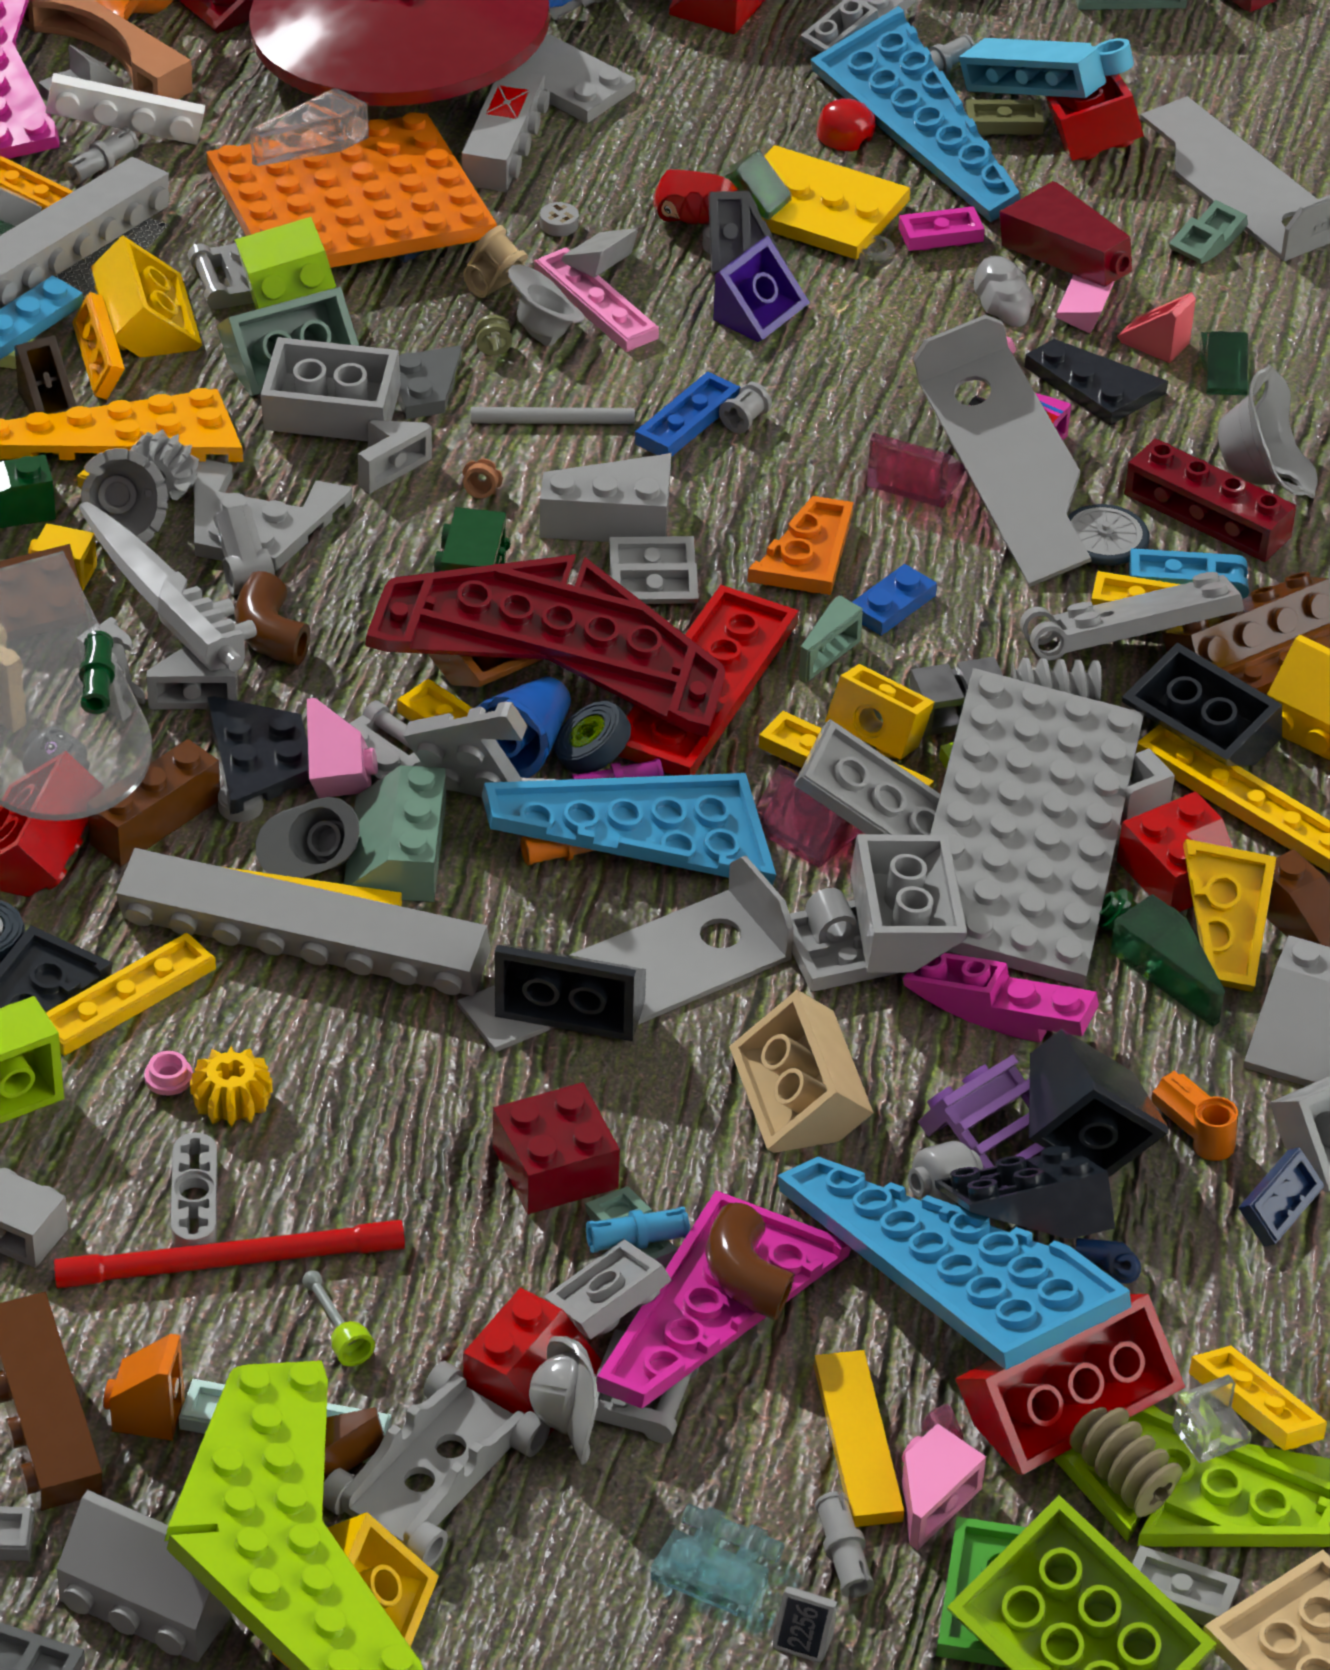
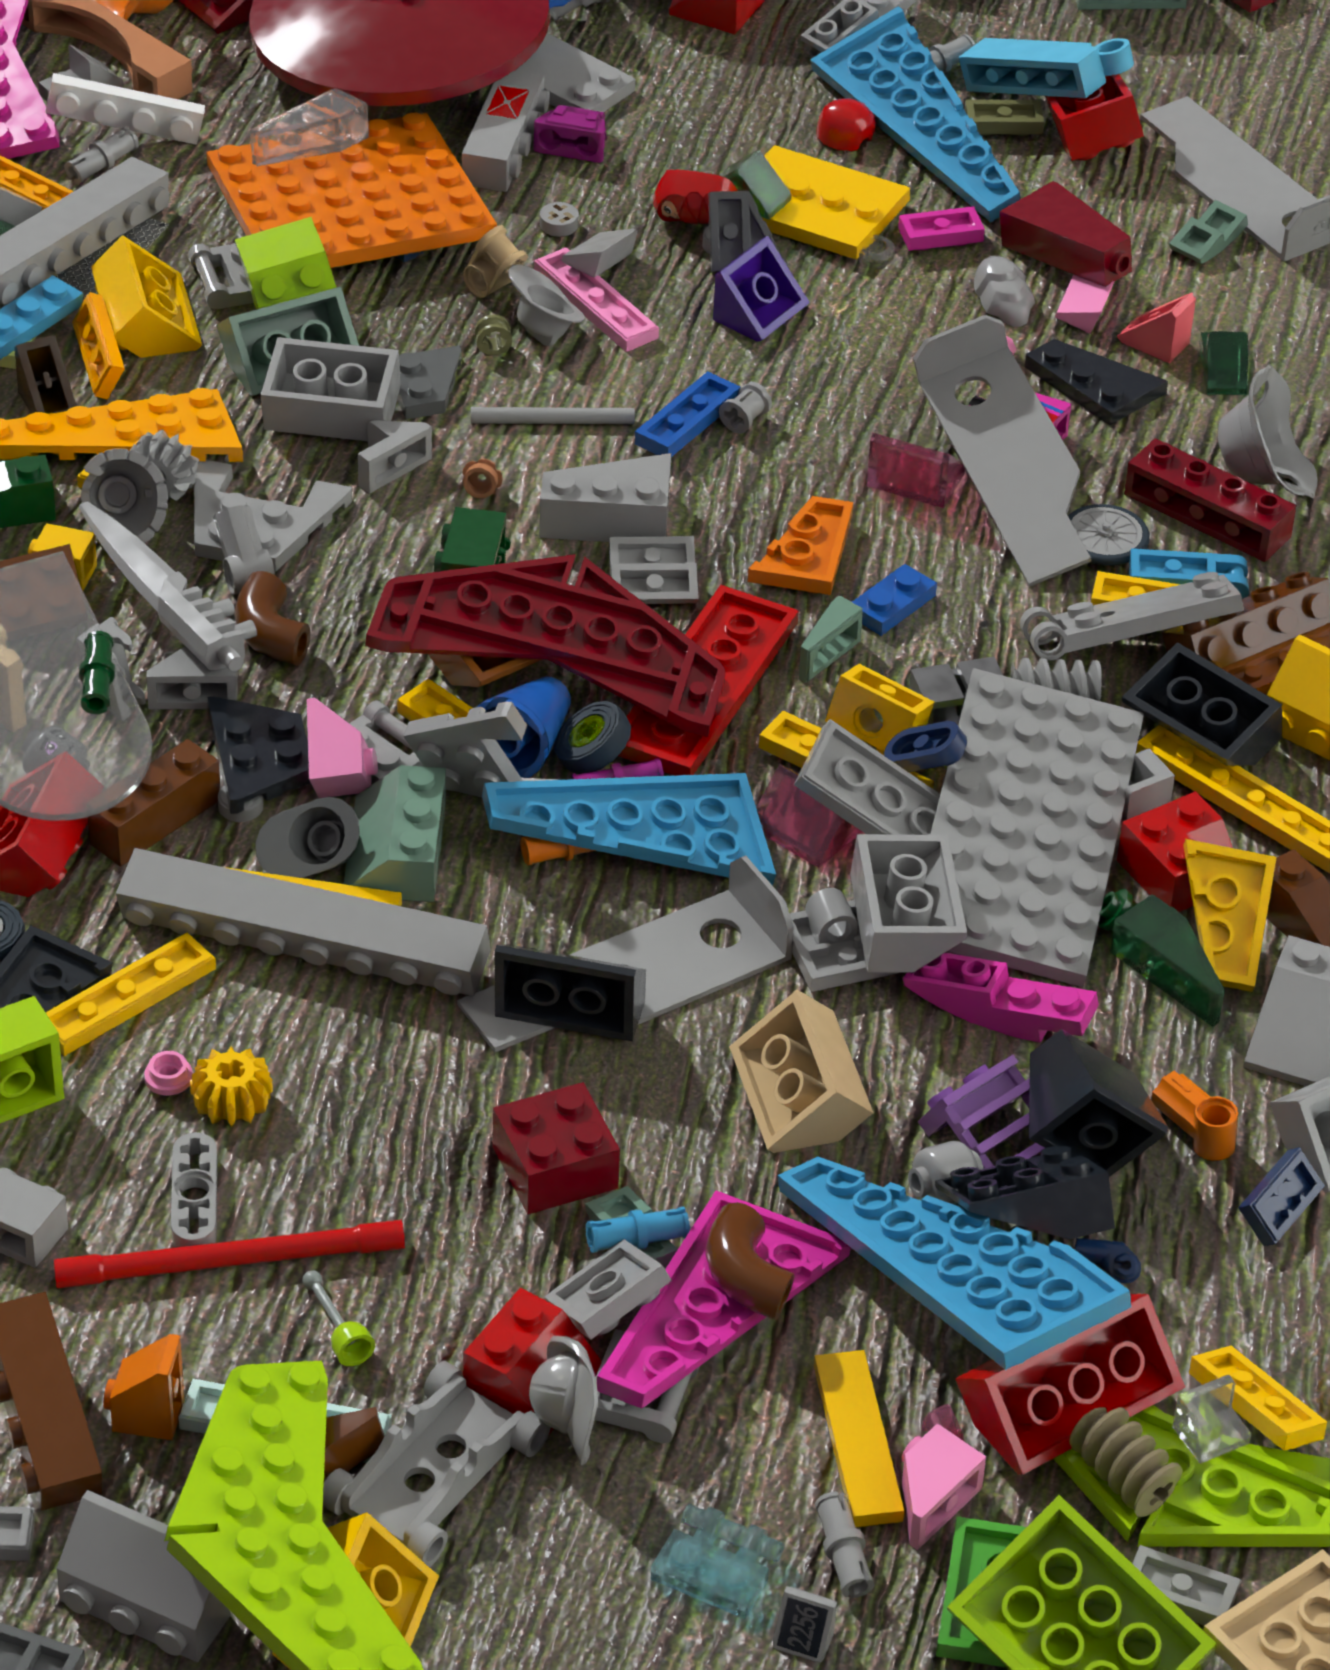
(571, 133): none -> magenta piece
(927, 746): none -> dark blue plate

